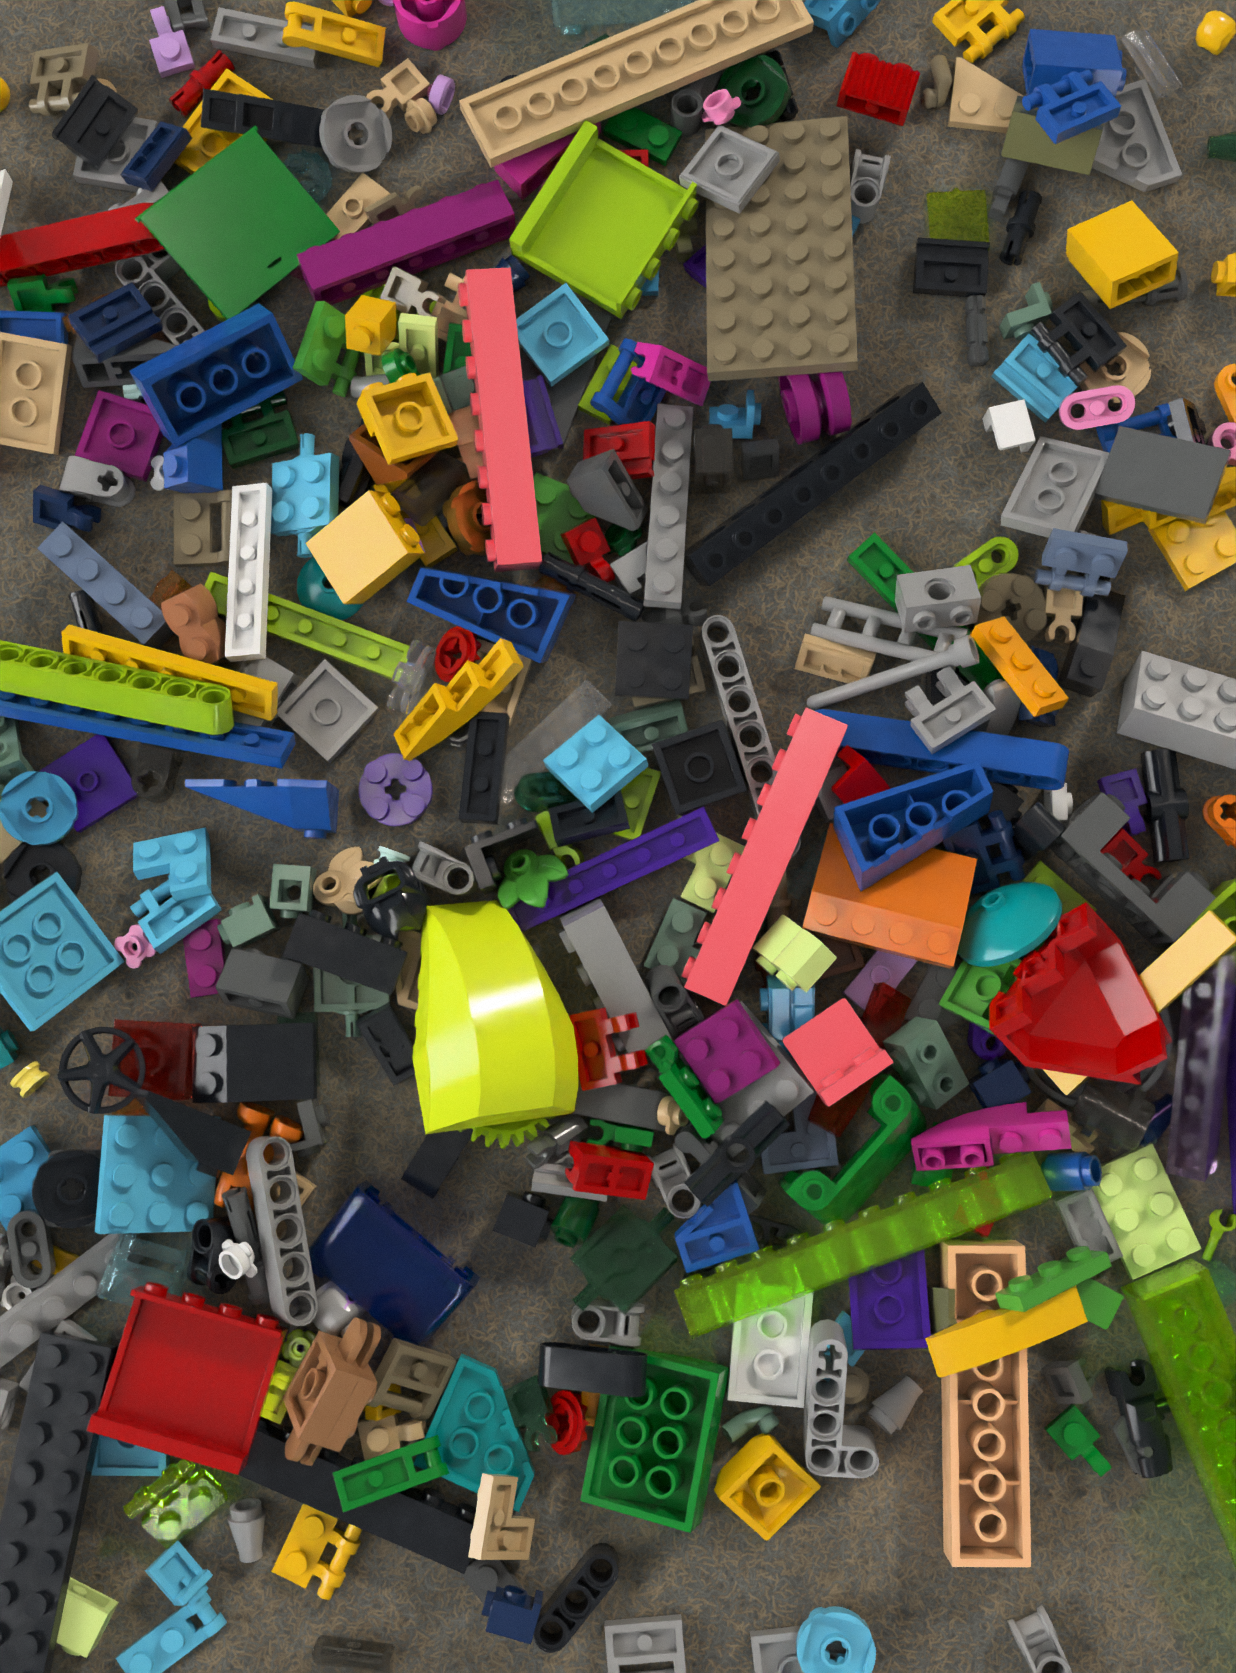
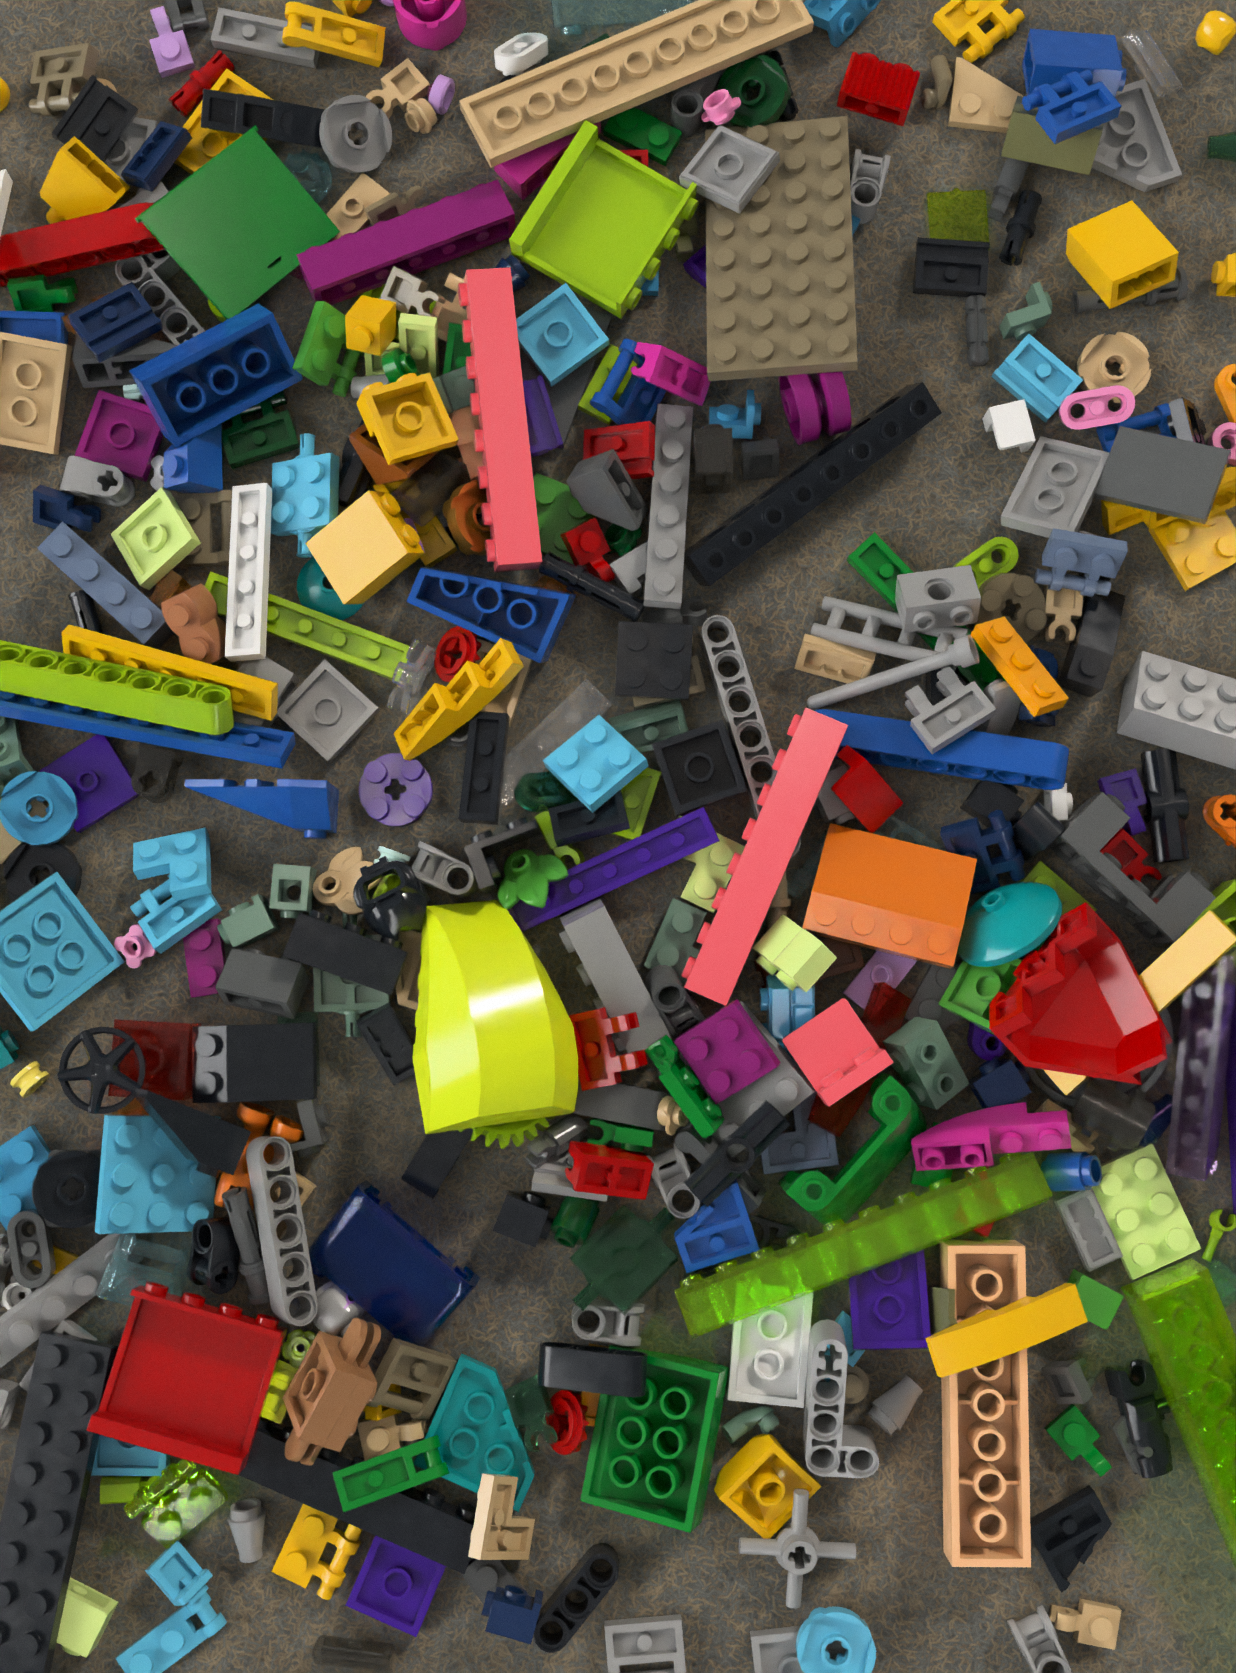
(79, 184): none -> yellow torso
(121, 1488): none -> lime bar
(155, 538): none -> yellowish green plate
(237, 1259): white plate -> none
(395, 1586): none -> dark purple plate
(521, 53): none -> white plate
(792, 1536): none -> light grey bar
(907, 820): blue wedge -> none
(1052, 1279): bright green plate -> none
(1068, 1533): none -> black wing
(1086, 332): black plate -> none
(1092, 1622): none -> tan plate

